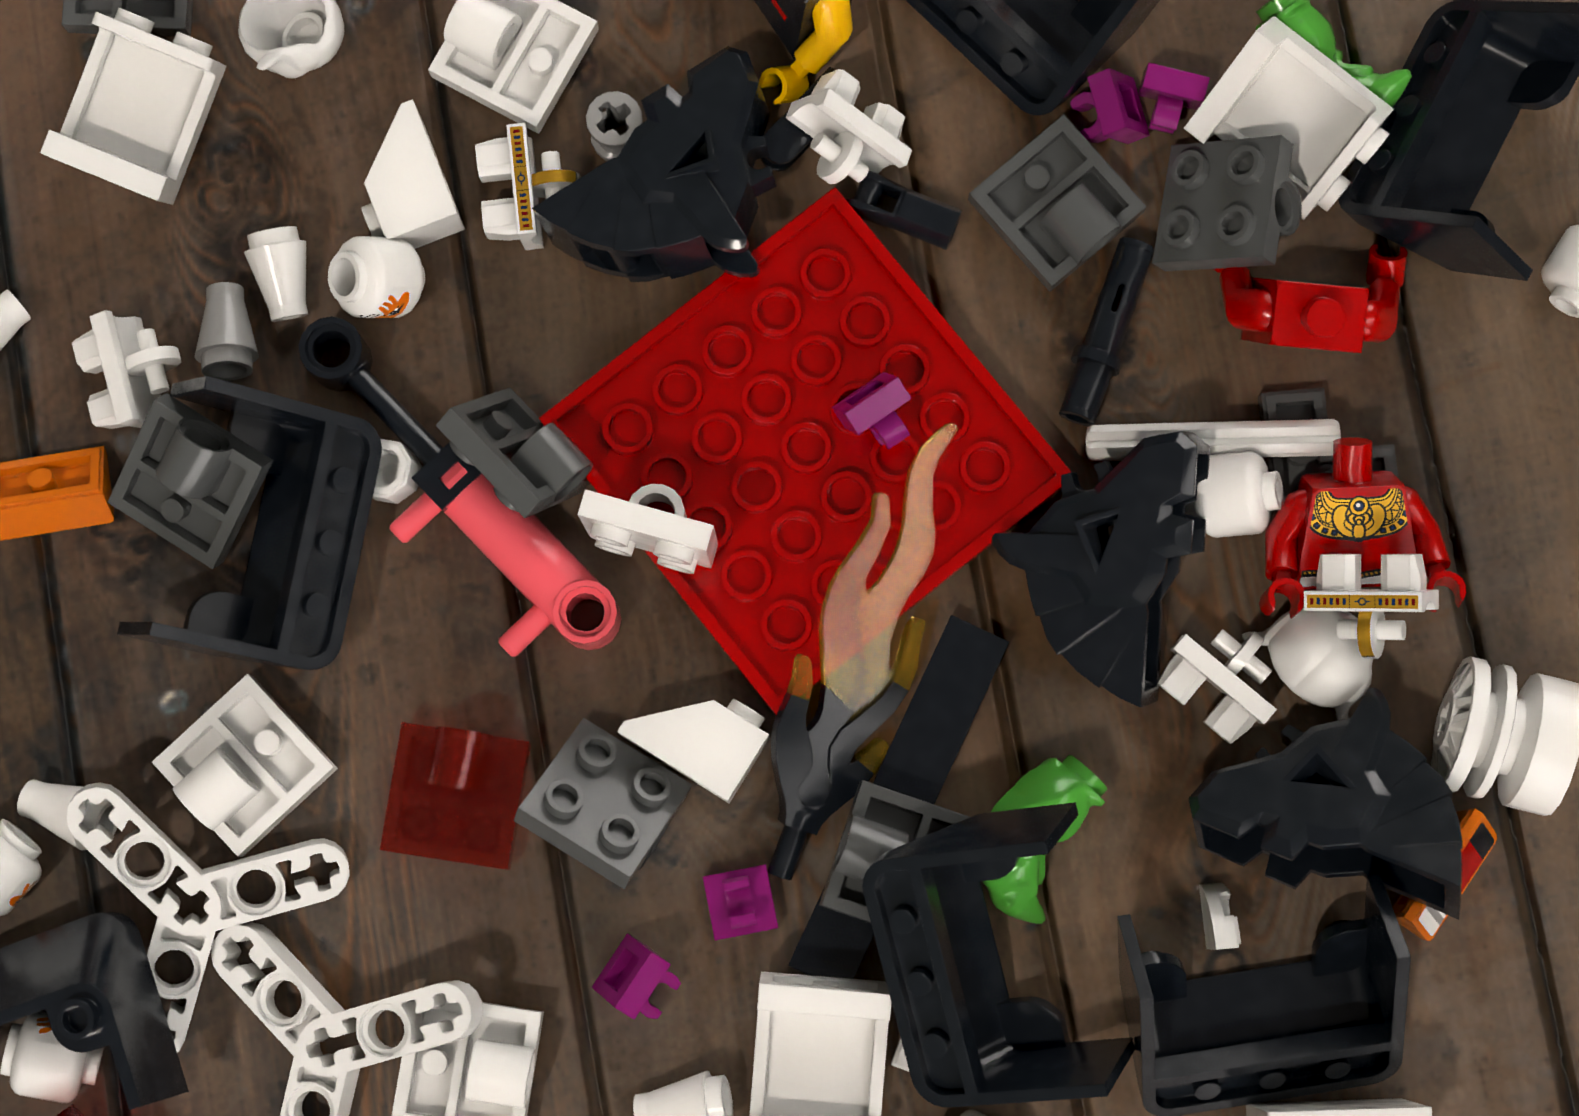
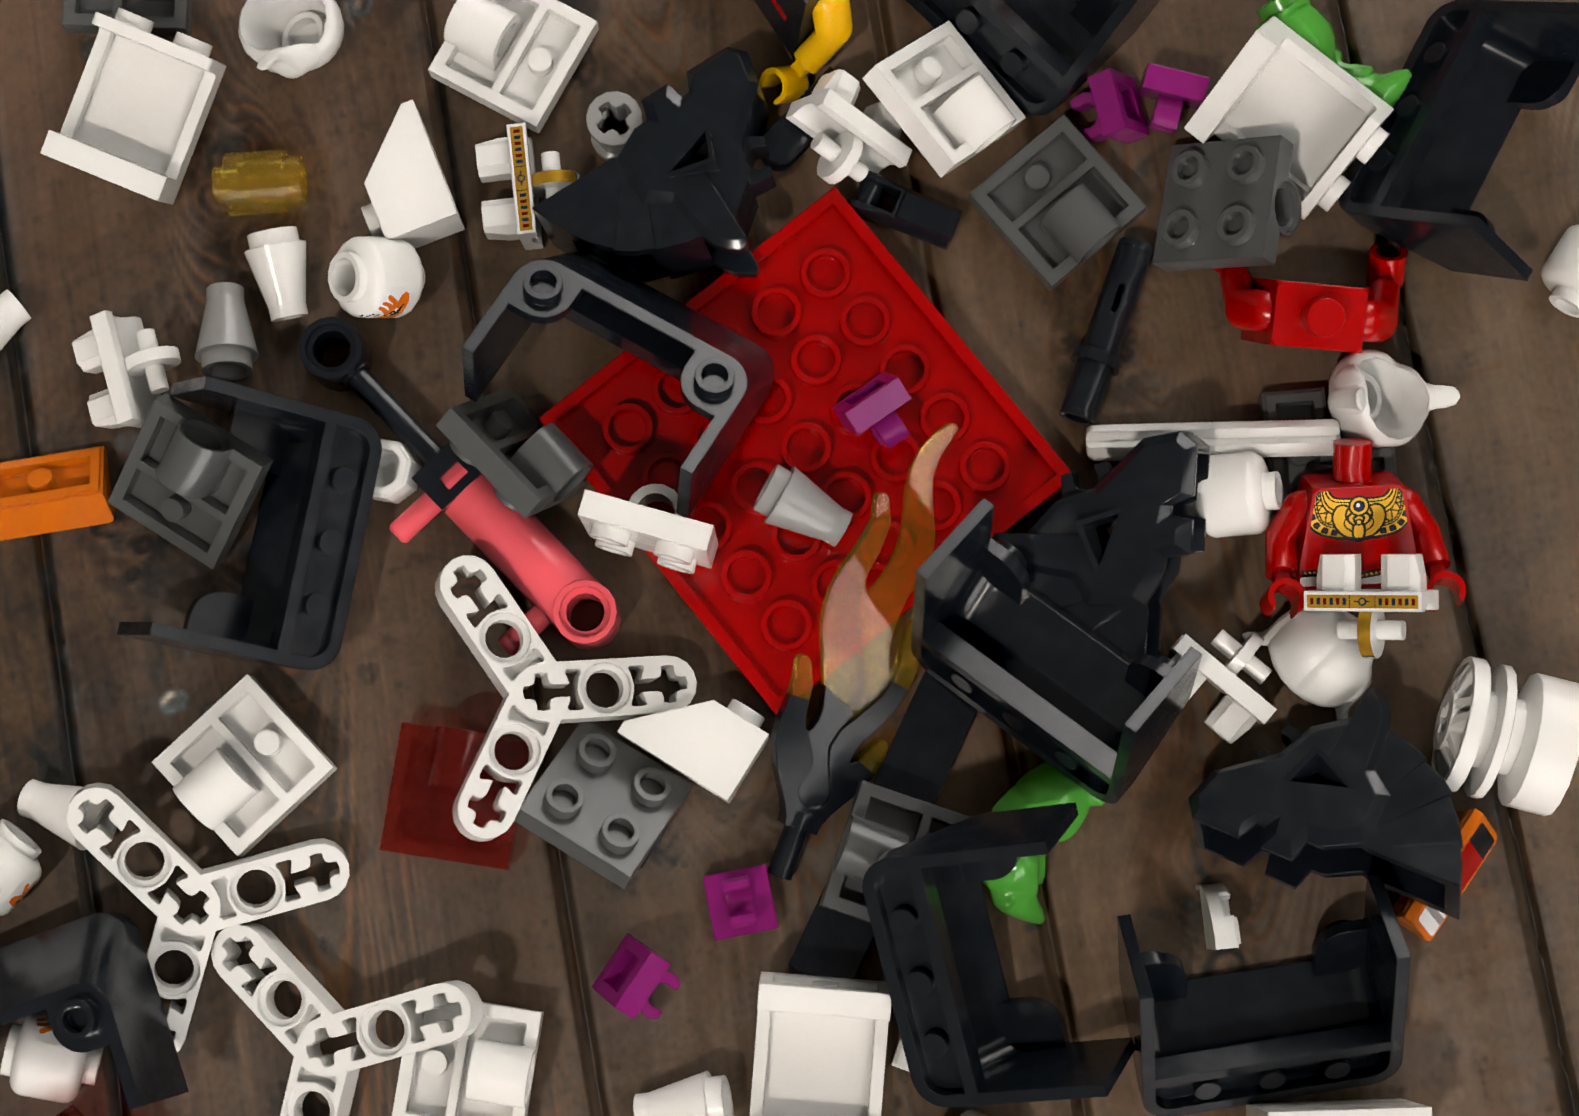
(260, 182): none -> clear yellow brick
(518, 673): none -> white piece
(717, 368): none -> windscreen
(800, 506): none -> light grey cone
(944, 98): none -> white plate
(1037, 669): none -> black windscreen
(1382, 398): none -> white hair

